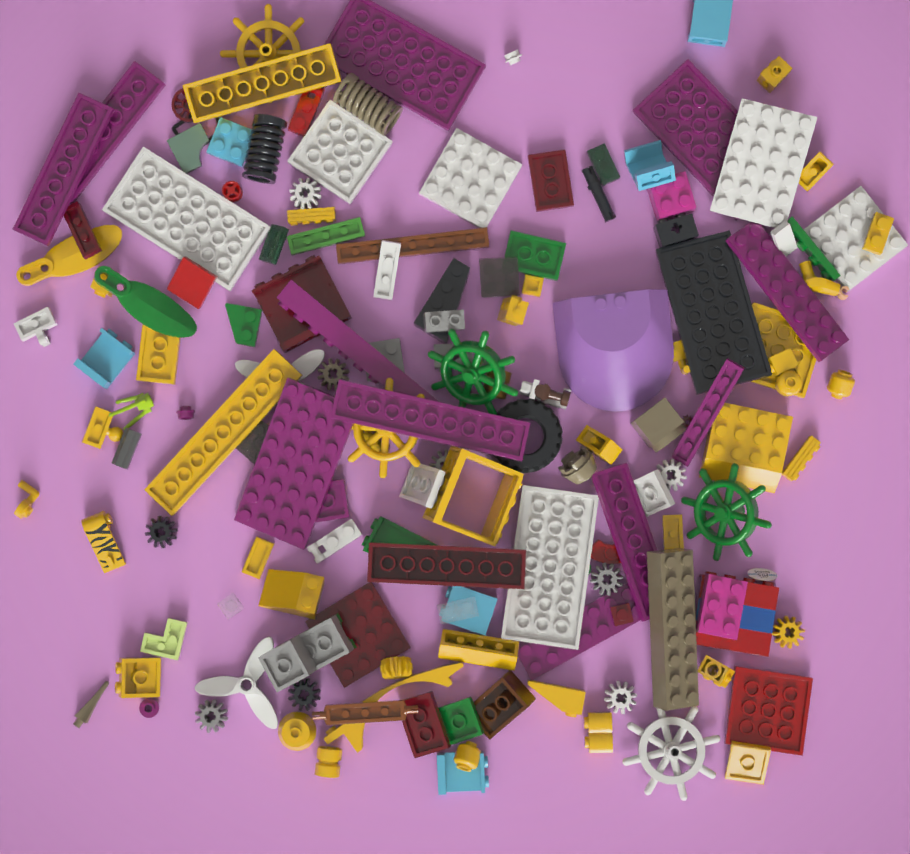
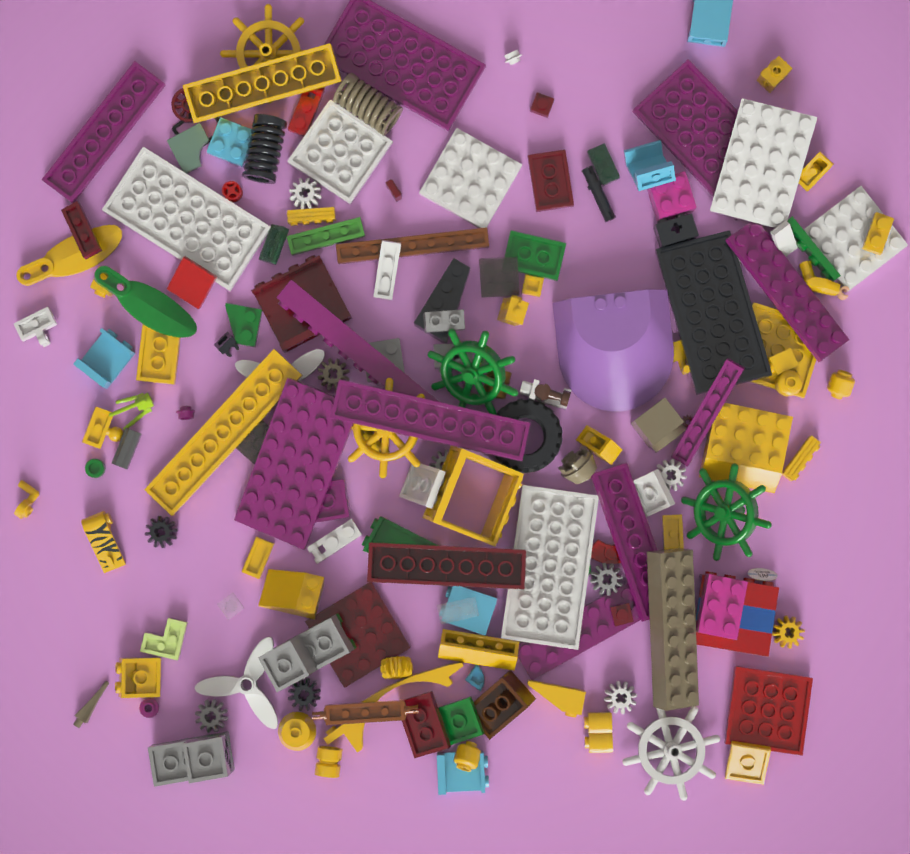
(63, 169): magenta plate -> none
(95, 468): none -> green tile
(191, 759): none -> light grey piece
(226, 343): none -> black tile
(393, 189): none -> dark red tile
(476, 678): none -> dark azure tile
(542, 105): none -> dark red plate
(715, 671): yellow head -> none

